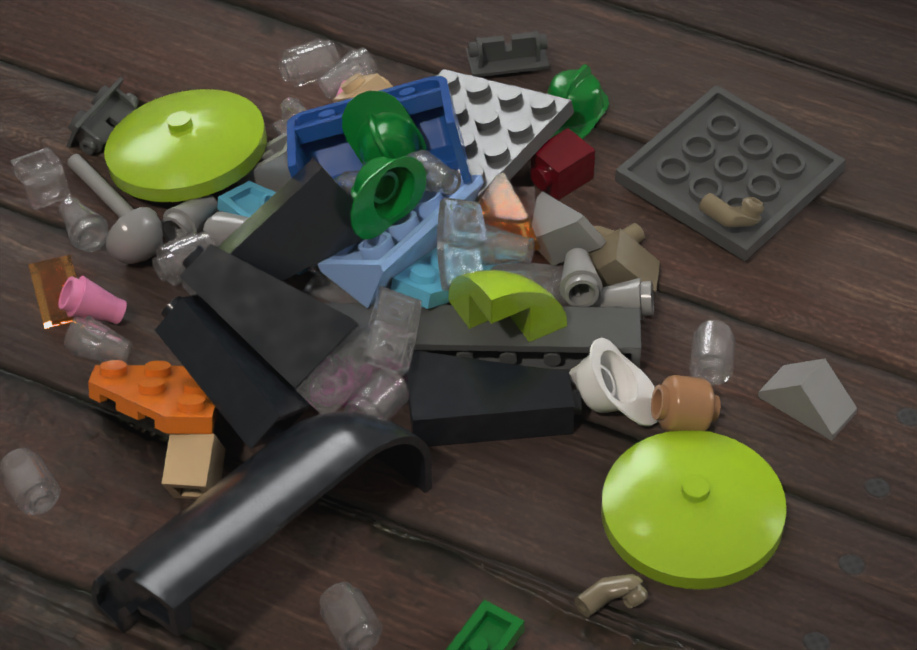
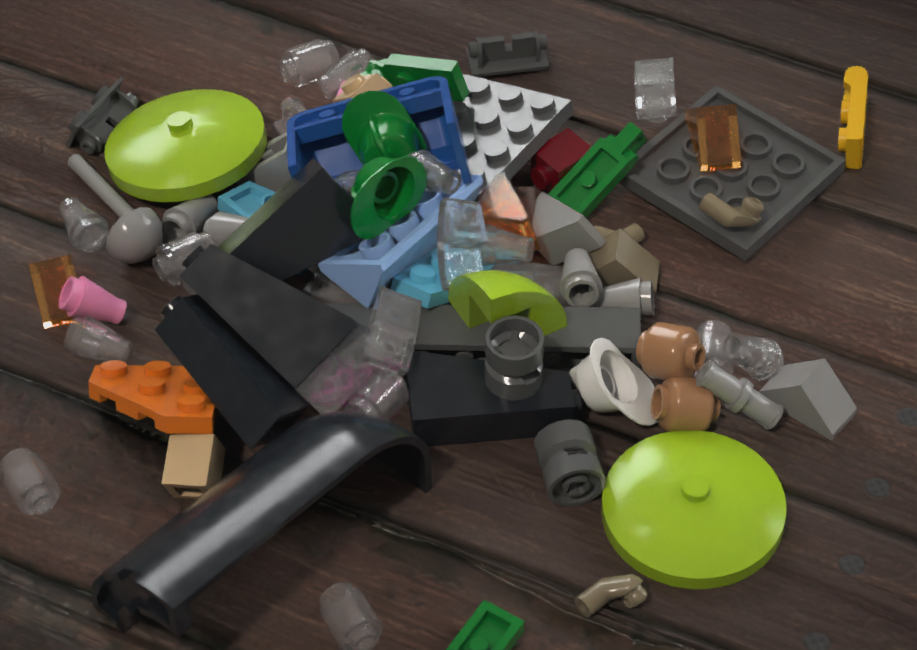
(42, 177): clear bracket -> none
(406, 68): none -> green hinge
(514, 357): none -> dark grey wheel
(569, 463): none -> dark grey wheel
(586, 97): green piece -> none
(599, 170): none -> green hinge
(655, 89): none -> clear slope
(670, 351): none -> medium nougat head
(715, 136): none -> clear orange slope
(739, 395): none -> light grey pin
(755, 355): none -> clear cone
(854, 115): none -> yellow hinge

